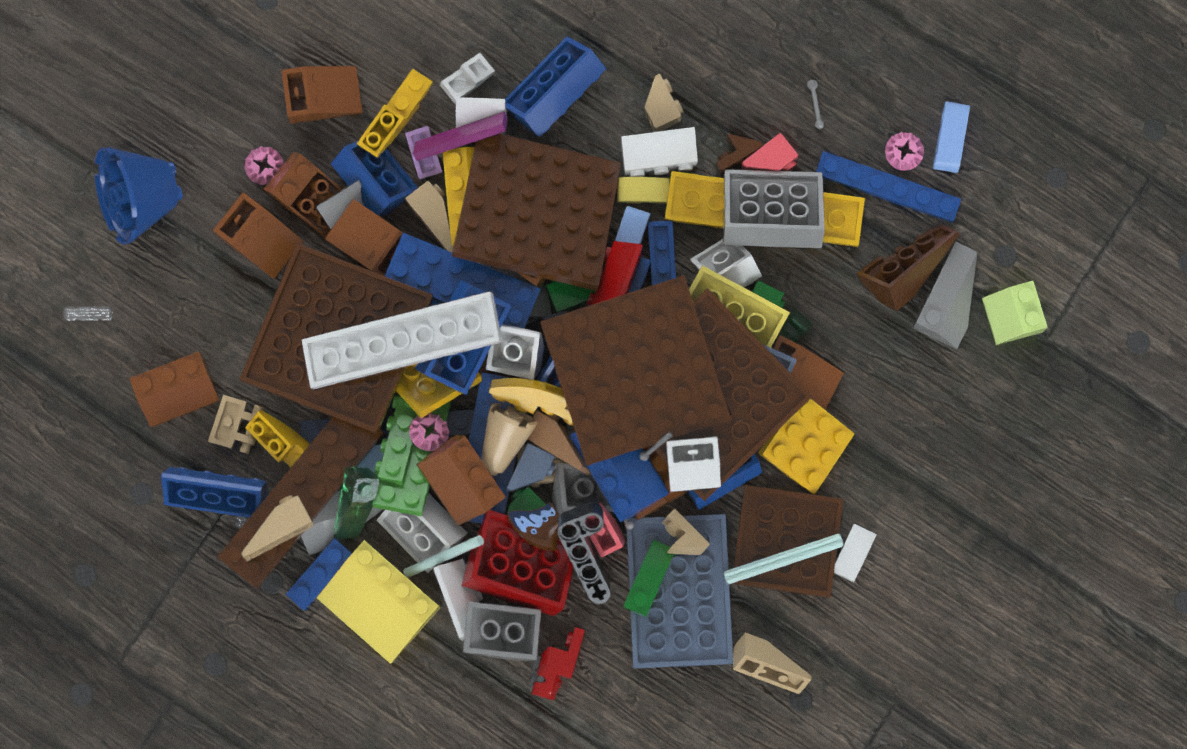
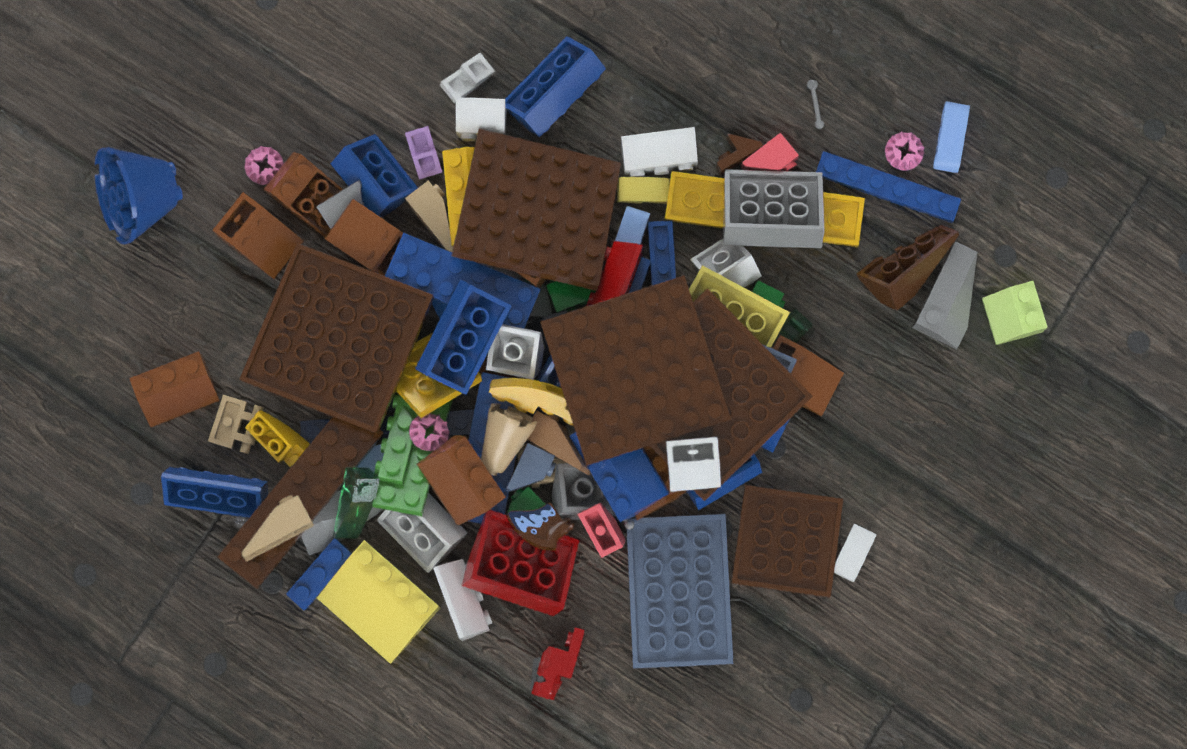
(89, 313): clear axle -> none
(321, 92): dark orange slope -> none
(395, 114): yellow slope -> none
(402, 340): white plate -> none
(443, 556): light aqua bar -> none
(460, 136): magenta tile -> none
(501, 631): light grey slope -> none
(587, 556): black beam -> none
(644, 455): light grey hinge -> none
(648, 579): green slope -> none
(660, 107): tan slope -> none
(689, 539): tan slope -> none
(765, 662): tan slope -> none
(783, 558): light aqua axle -> none
(807, 446): yellow plate -> none

